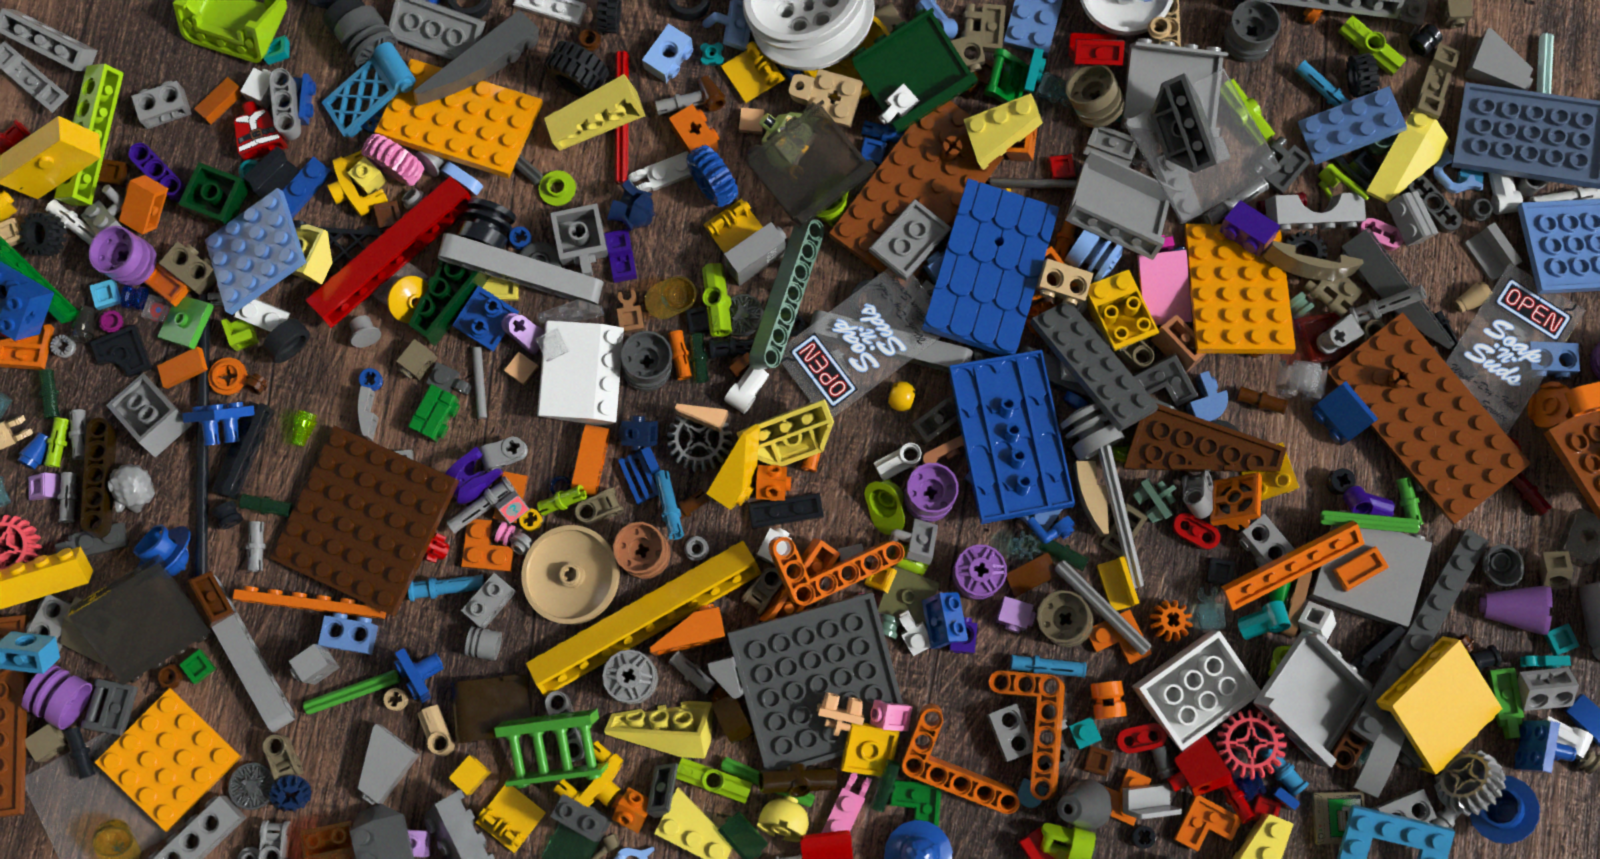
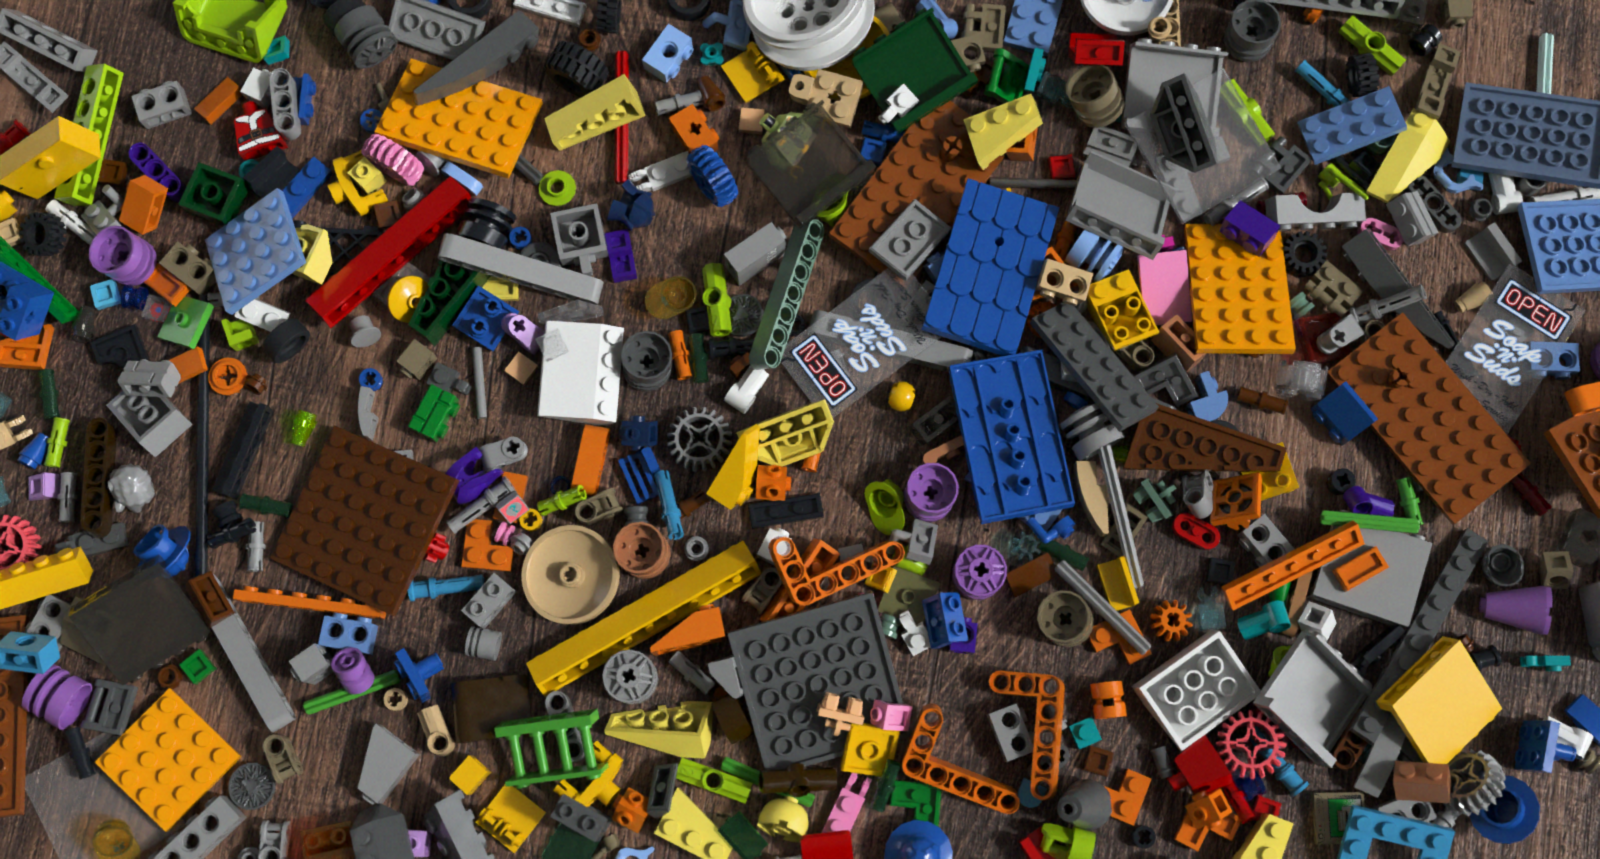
(46, 743): dark tan brick -> none
(57, 342): light grey bush -> none
(77, 433): light grey pin -> none
(111, 321): magenta piece -> none
(149, 378): none -> light grey brick
(215, 413): blue plate -> none
(231, 533): none -> black pin
(290, 784): dark blue gear -> none
(352, 670): none -> medium lavender wheel
(389, 68): dark azure piece -> none
(630, 316): medium nougat plate -> none
(636, 514): none -> dark grey wheel
(706, 416): light nougat slope -> none
(733, 225): yellow hinge -> none
(896, 463): white piece -> none
(1015, 614): lavender brick -> none
(1049, 666): dark azure pin -> none
(1140, 738): red plate -> none
(1148, 801): light grey panel -> none
(1208, 808): none -> orange brick
(1285, 258): dark tan slope -> none
(1285, 798): blue tile -> none
(1422, 781): none -> nougat brick
(1498, 64): light grey slope -> none
(1506, 690): bright green hinge -> none
(1547, 688): light grey brick -> none
(1549, 405): orange tile -> none
(1561, 639): teal plate -> none

